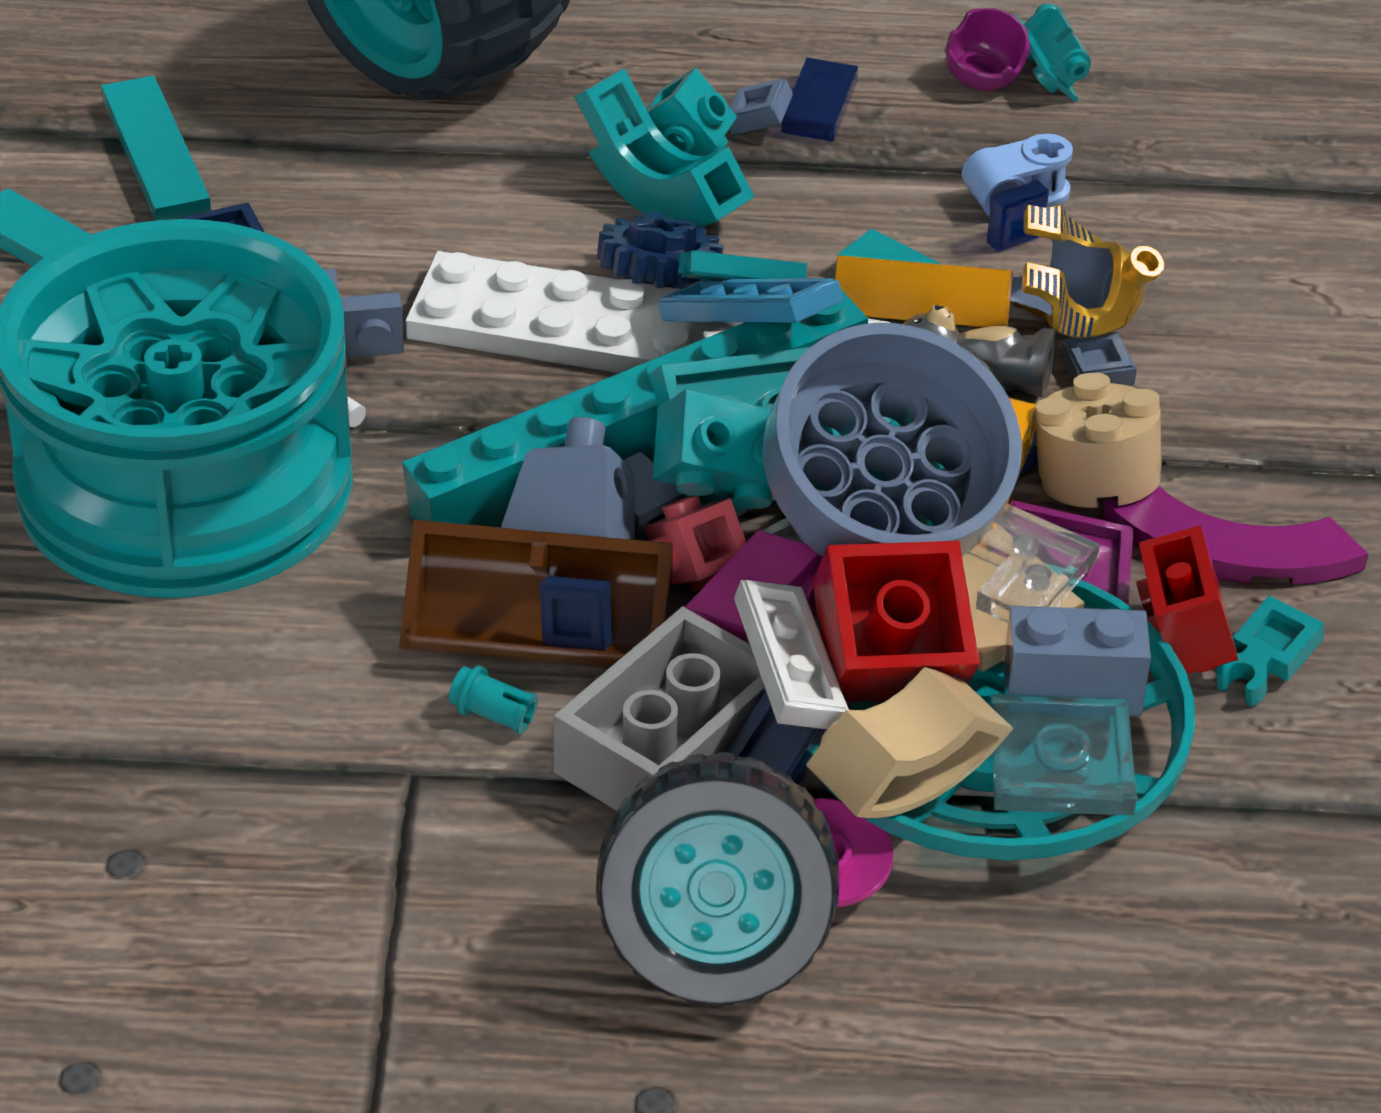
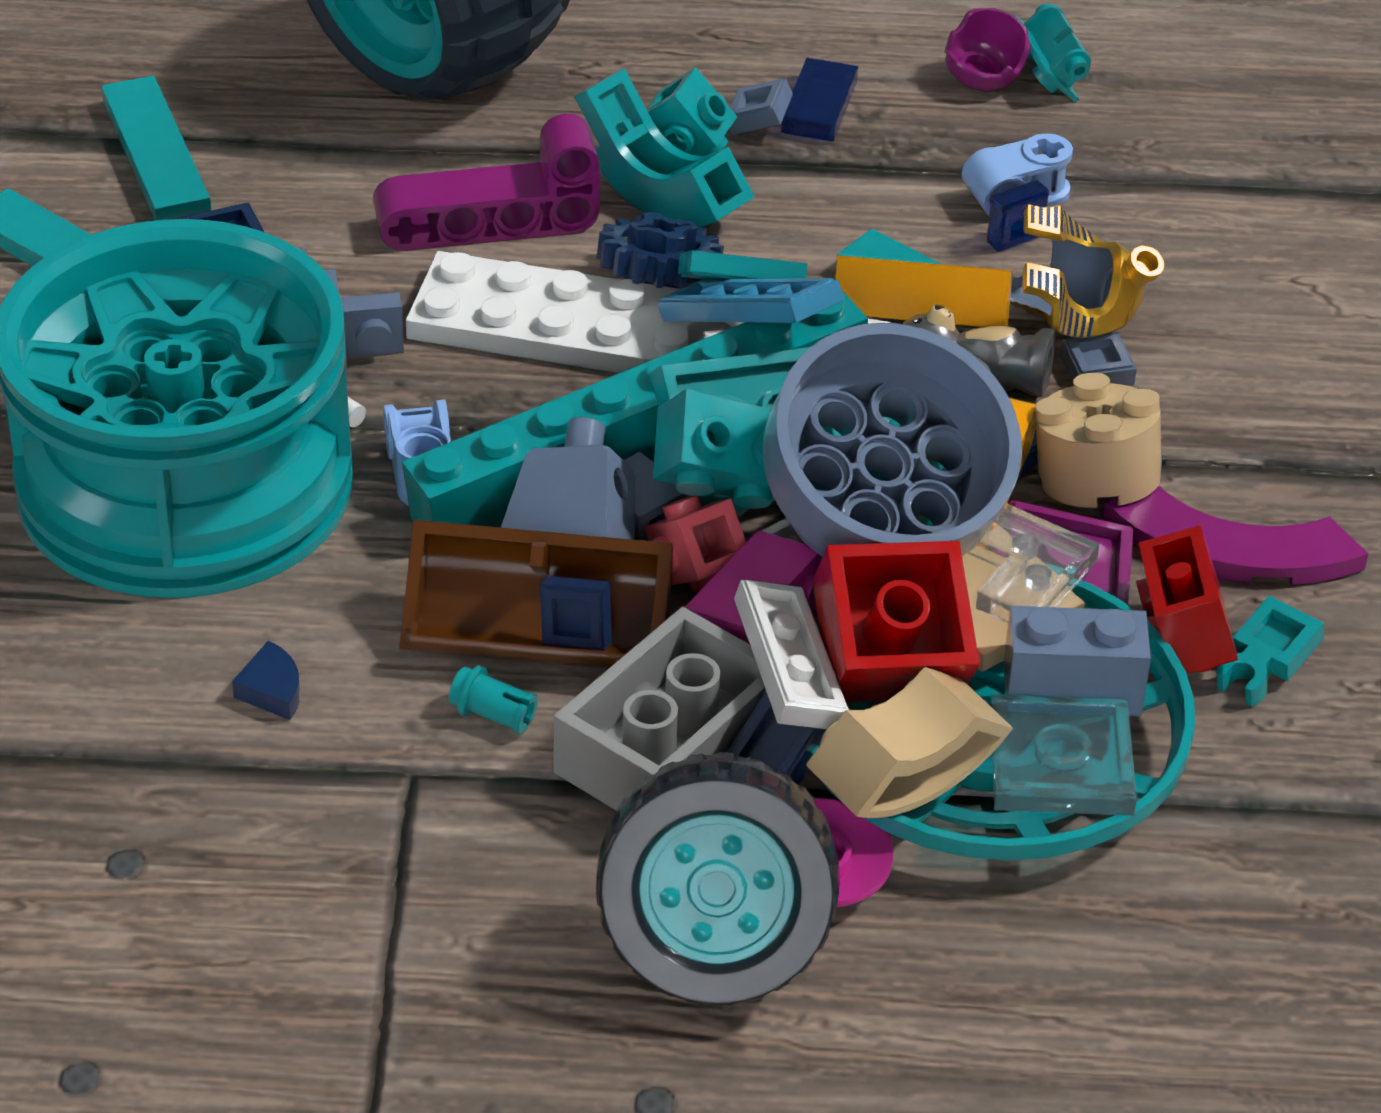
(270, 681): none -> dark blue tile
(413, 433): none -> light blue piece
(498, 201): none -> magenta beam

